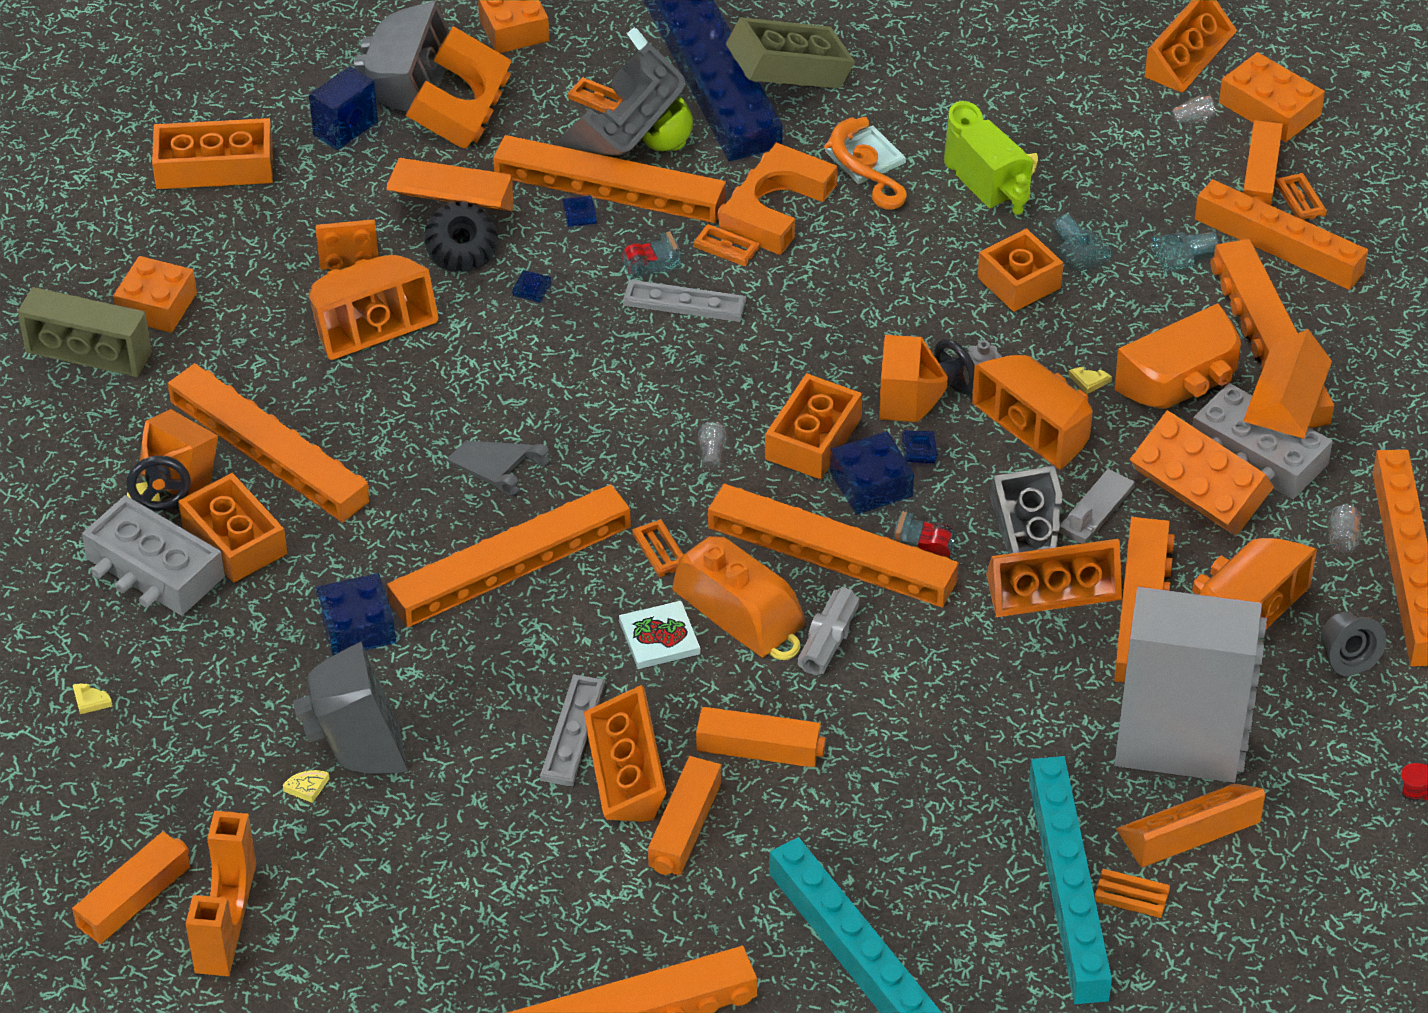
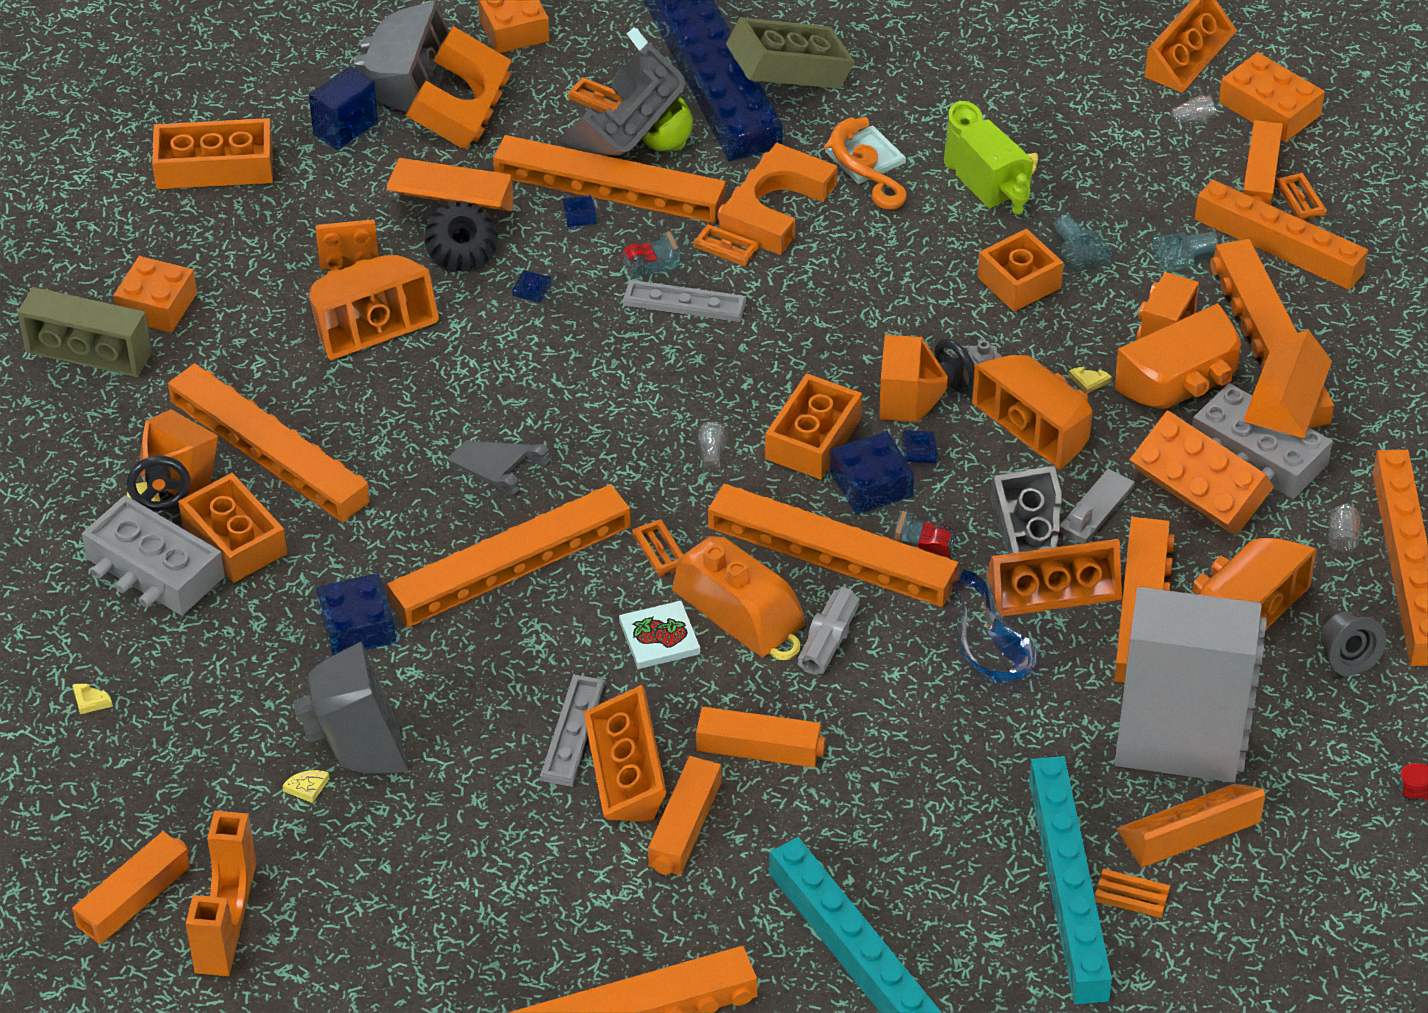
(1005, 638): none -> clear blue animal
(1168, 303): none -> orange brick

